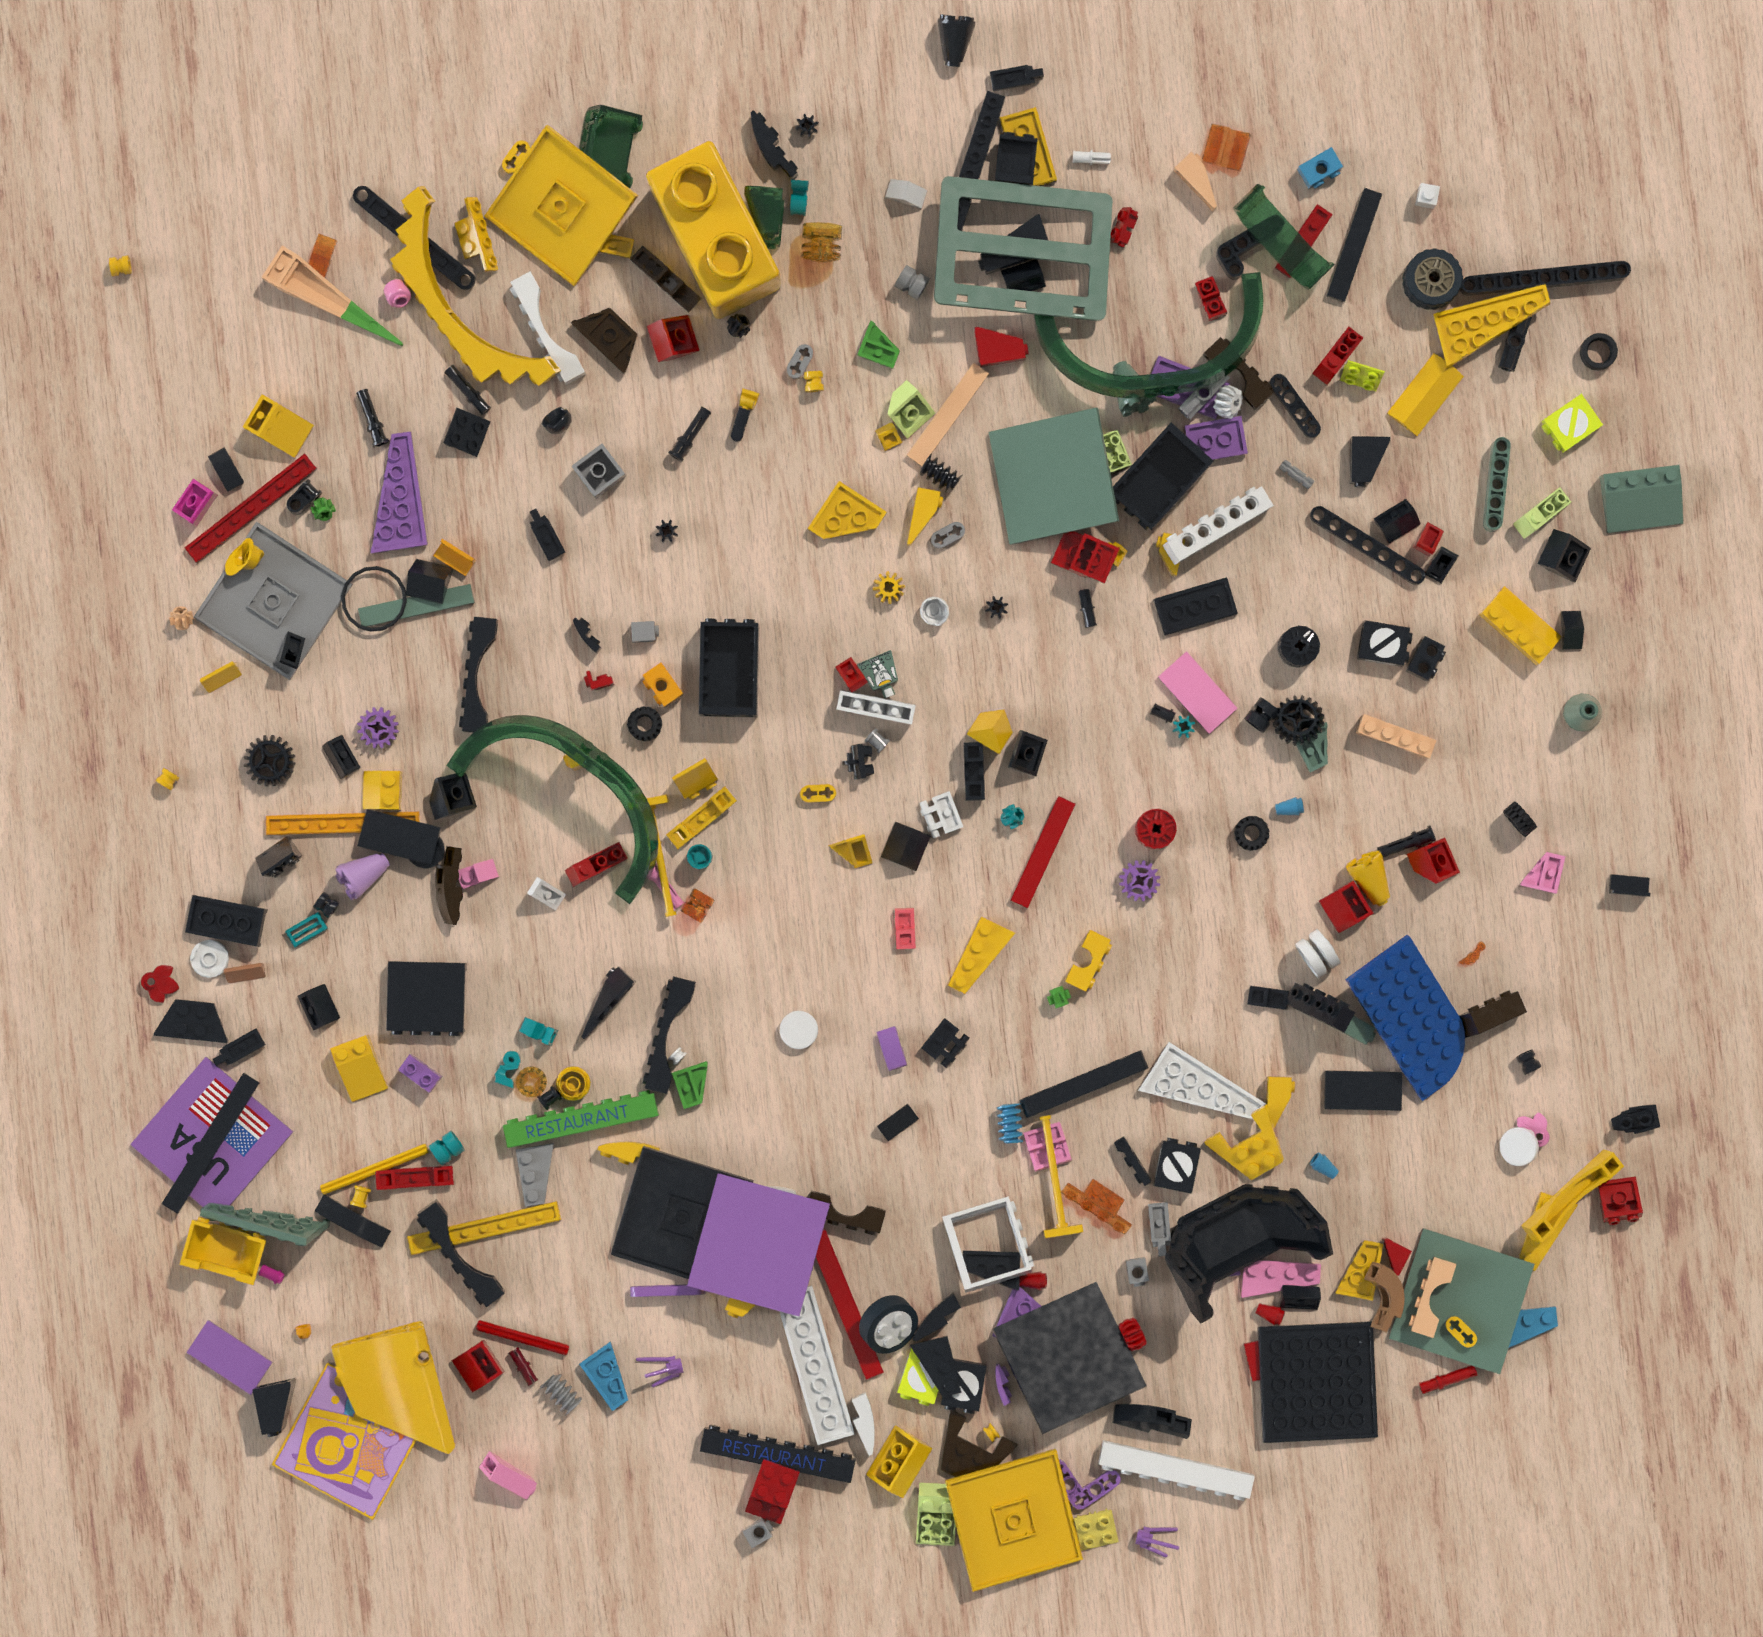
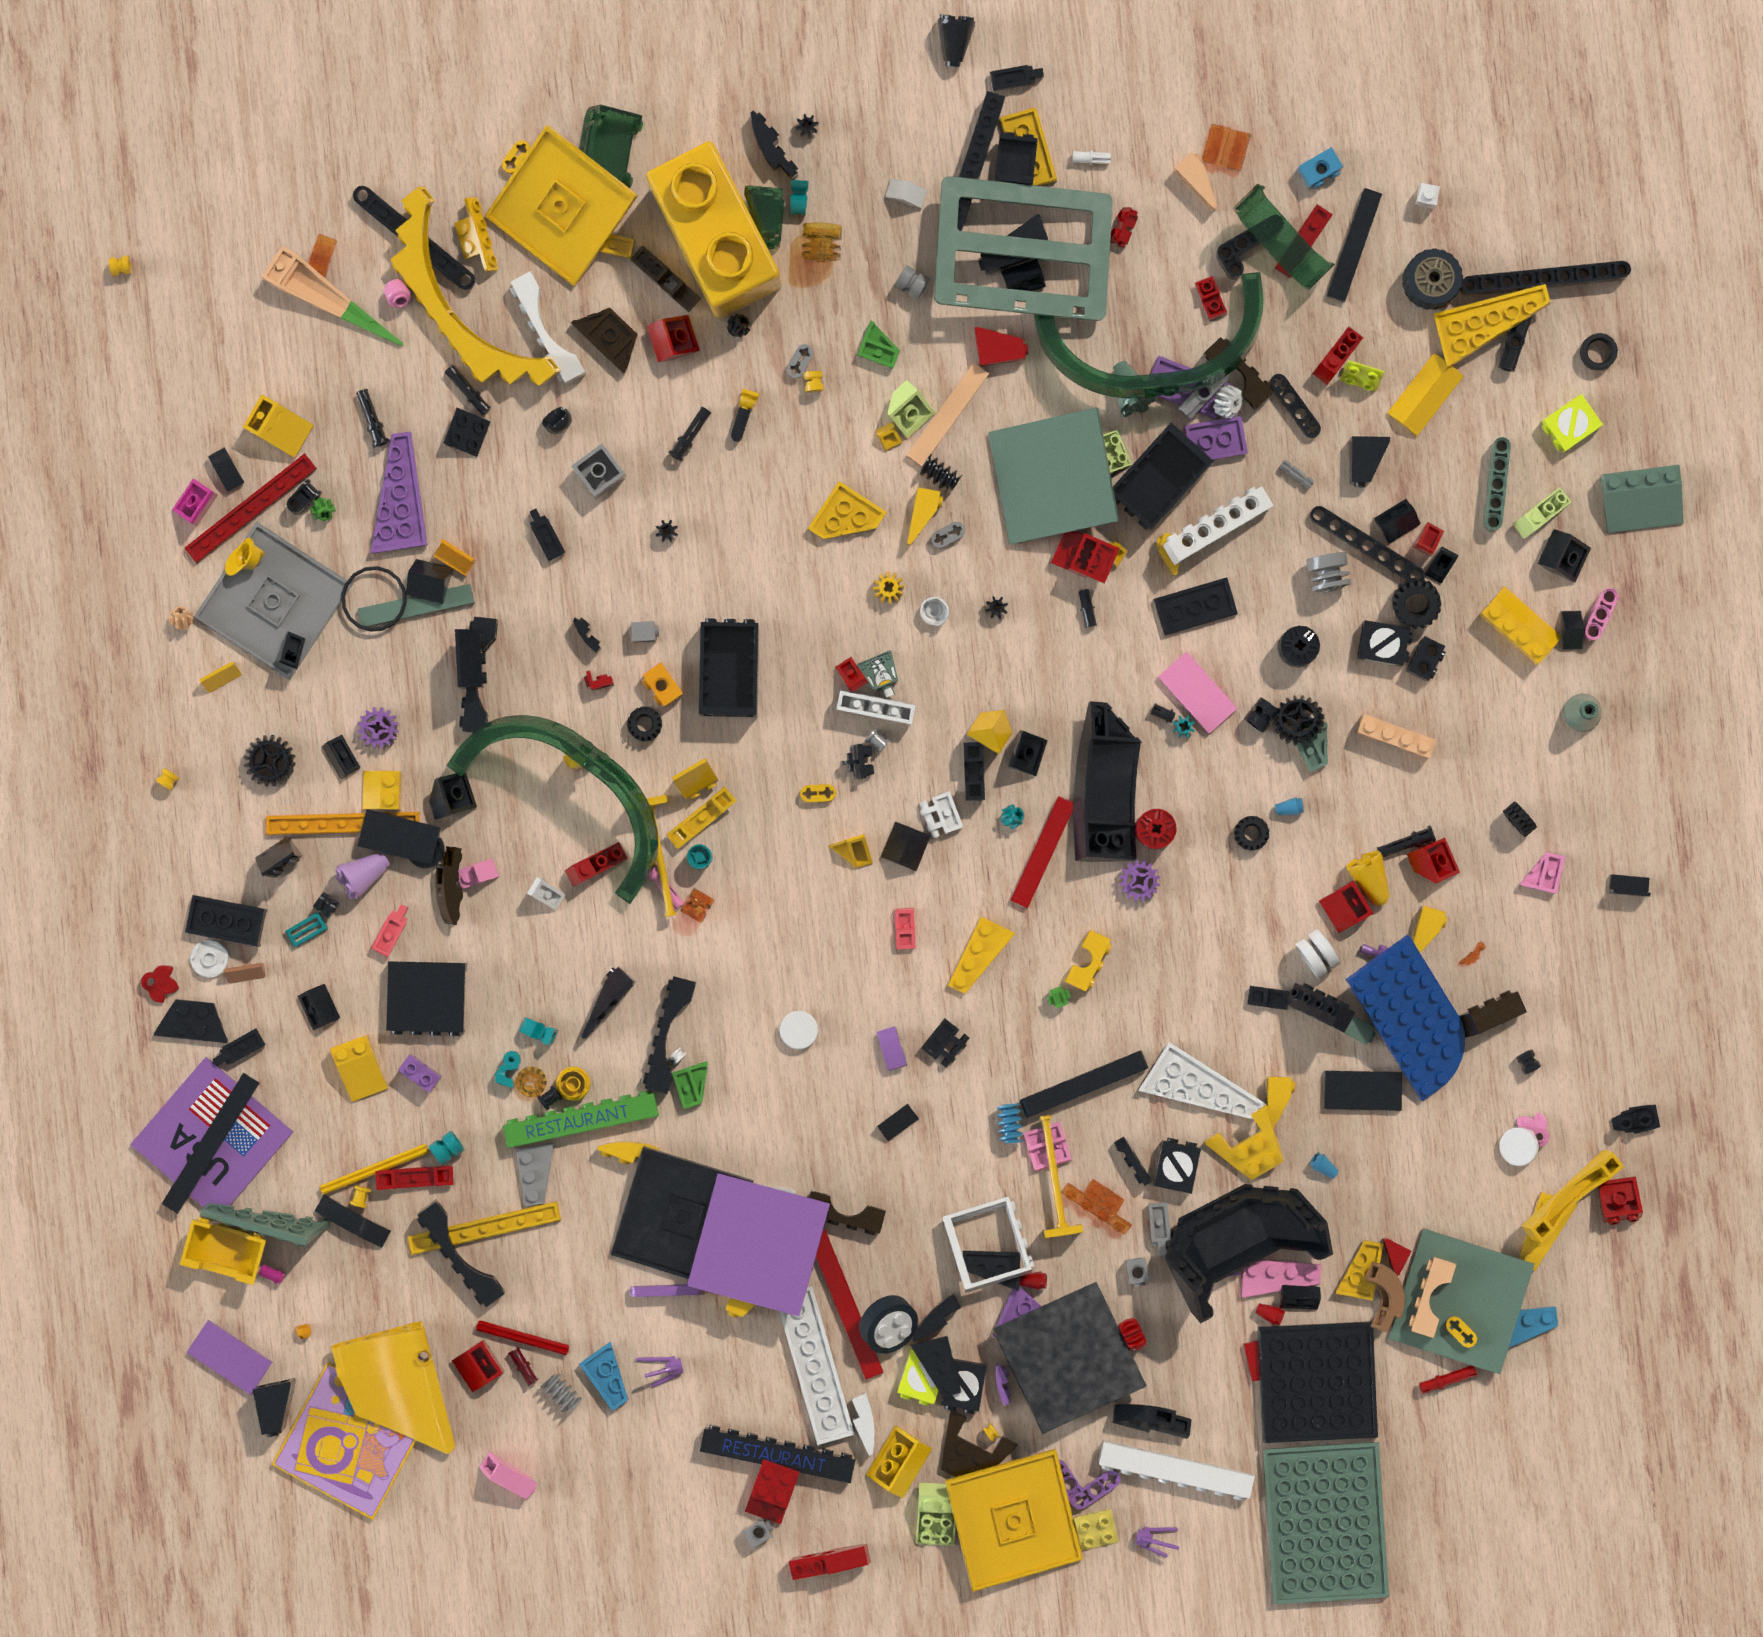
(390, 931): none -> coral hinge
(470, 658): none -> black slope
(829, 1561): none -> red brick
(1105, 788): none -> black slope
(1325, 1523): none -> sand green plate
(1329, 572): none -> light grey wheel
(1372, 952): none -> medium lavender arm
(1416, 587): none -> black tyre
(1428, 926): none -> yellow slope
(1606, 607): none -> bright pink beam

